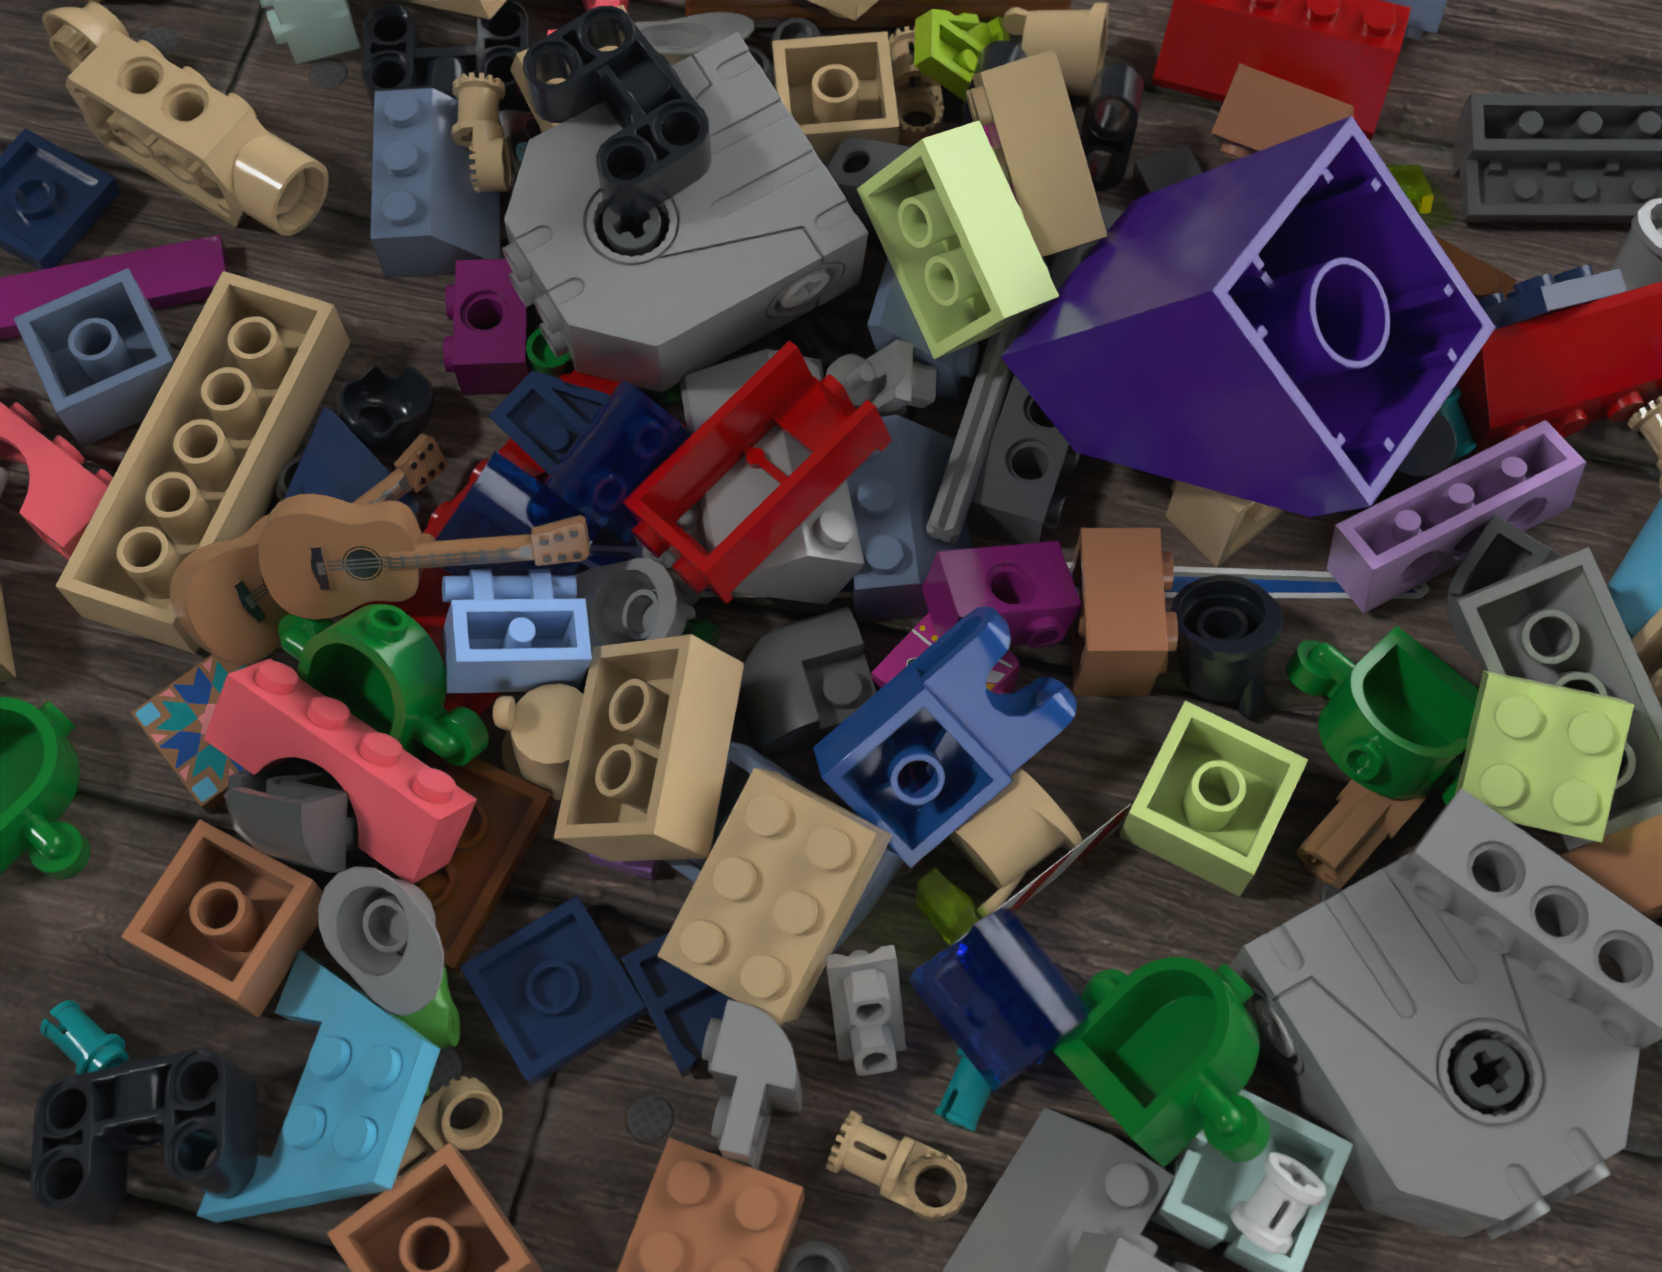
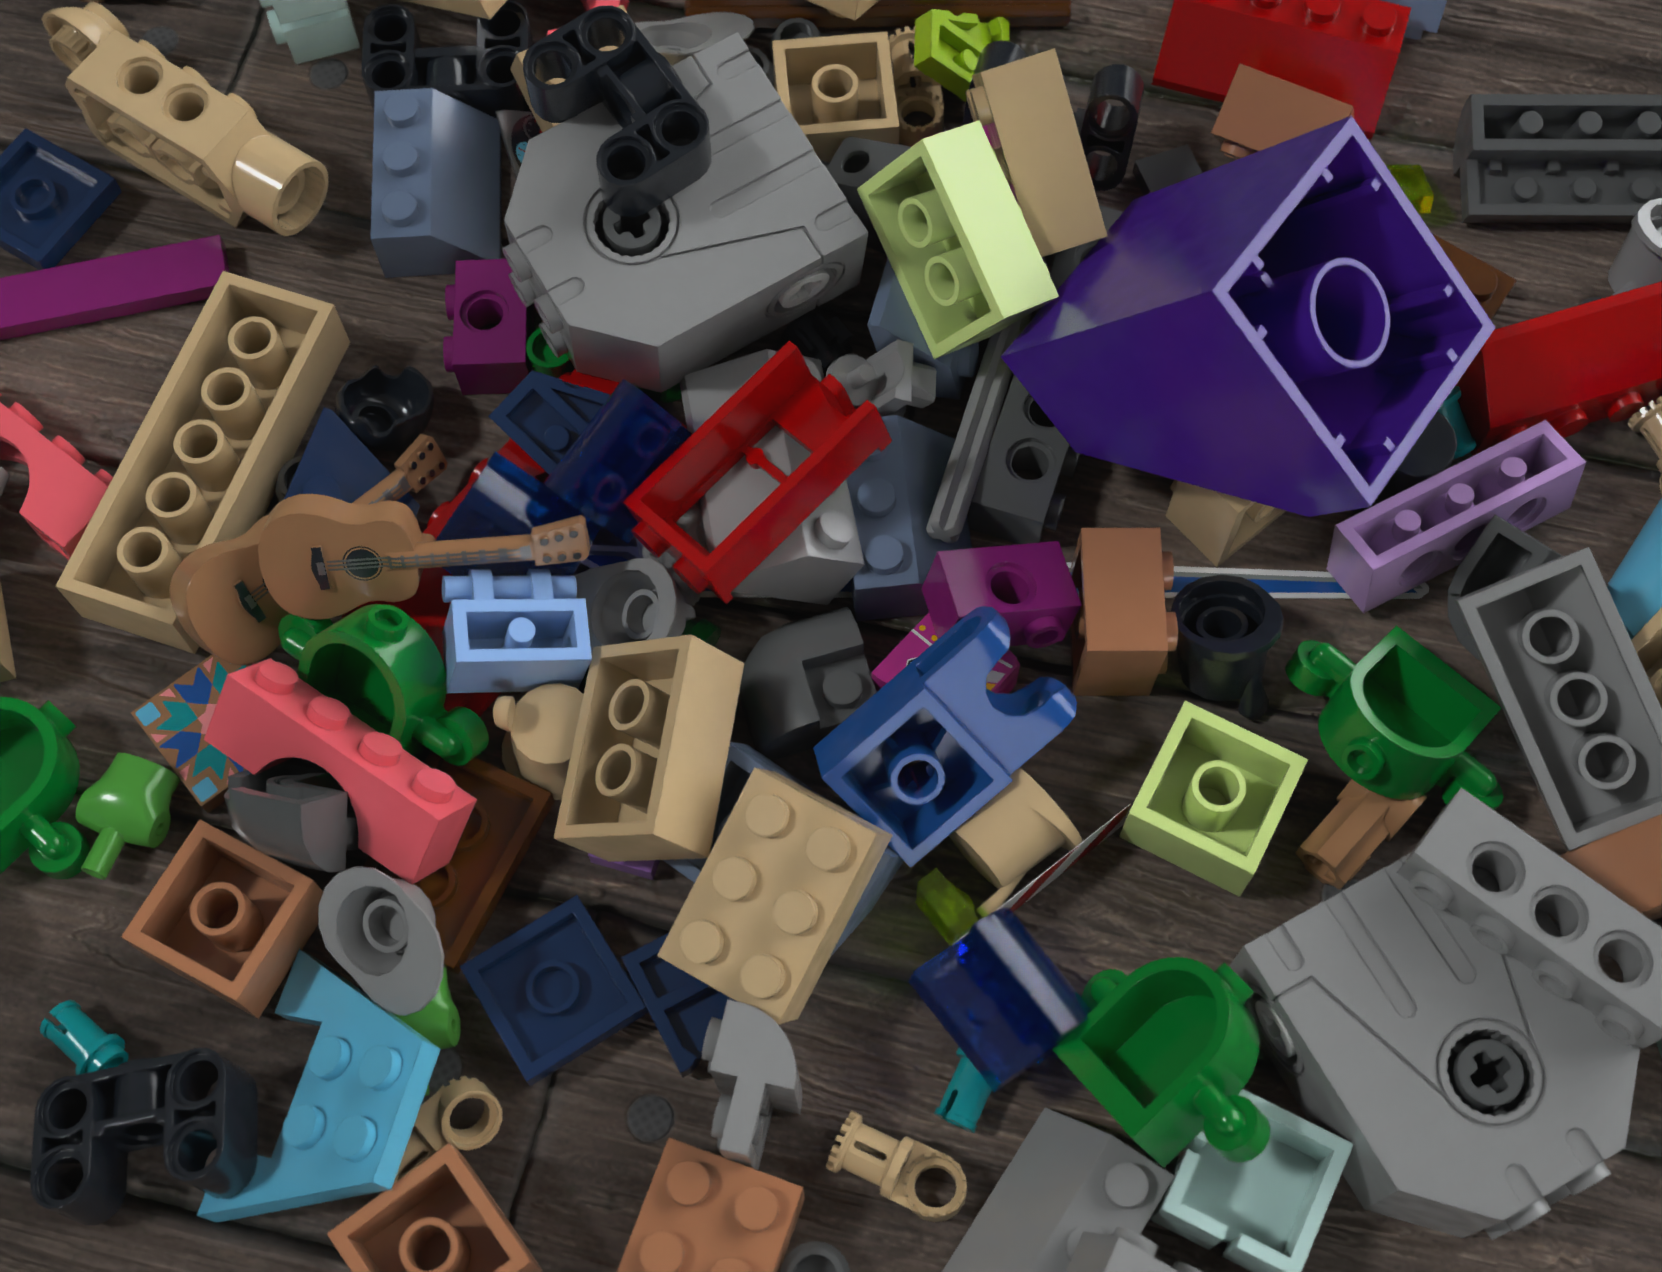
(99, 355): sand blue brick -> none
(126, 807): none -> bright green piece
(480, 131): tan connector -> none
(867, 1008): light grey hips -> none
(1074, 34): tan hat -> none
(1278, 1203): white bush -> none
(1543, 296): dark blue plate -> none
(1545, 754): yellowish green brick -> none

